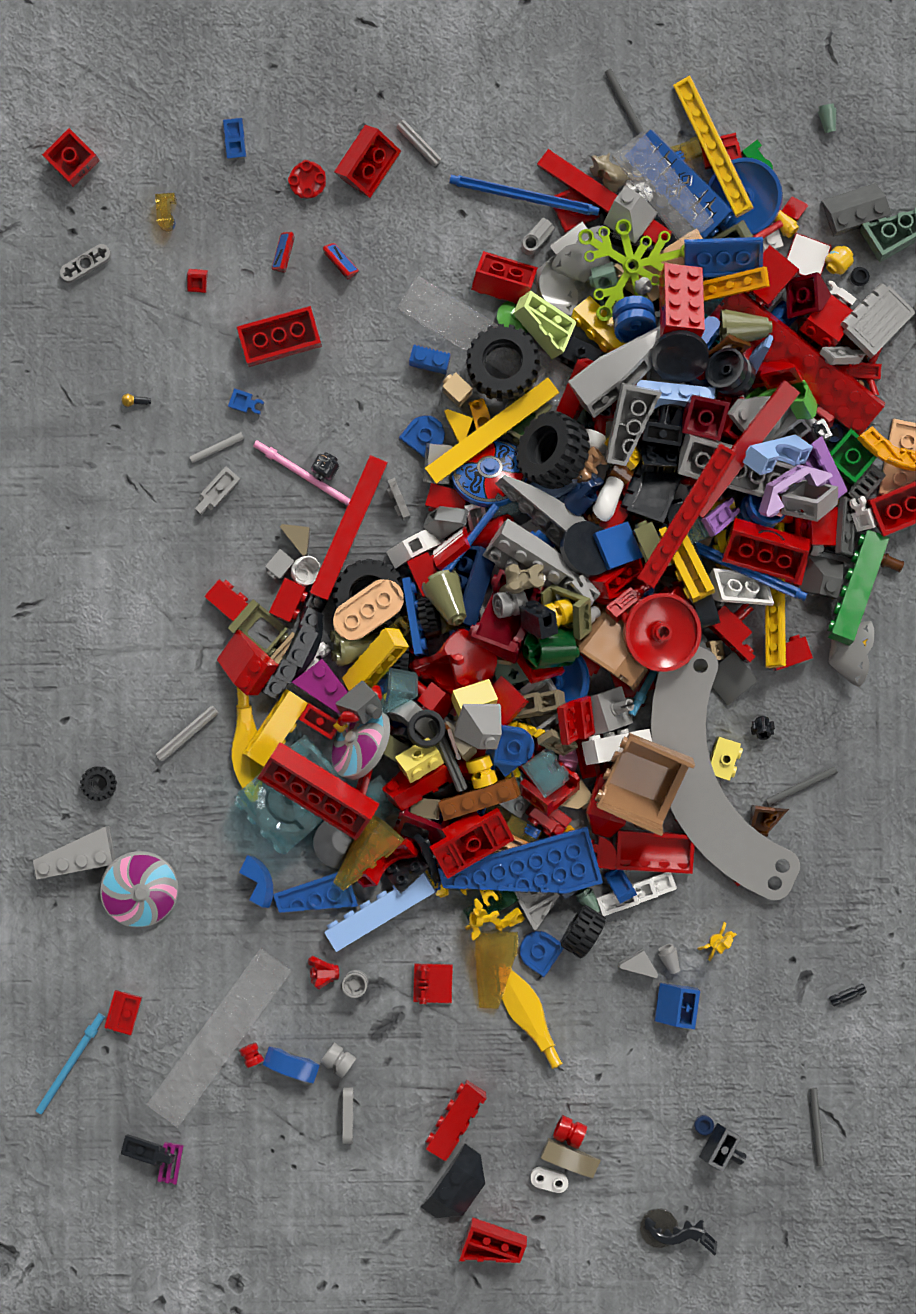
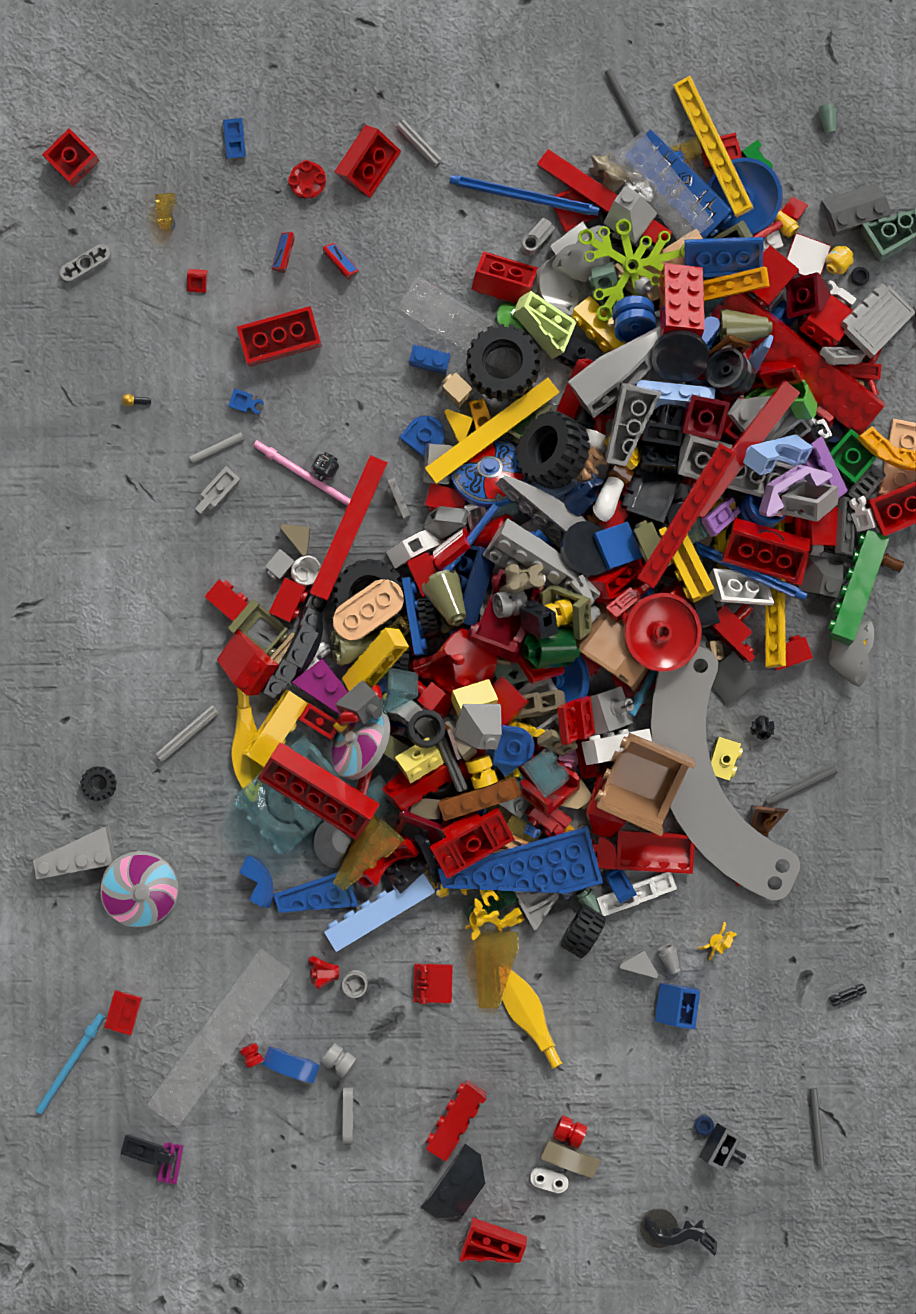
(540, 951): blue tile -> none

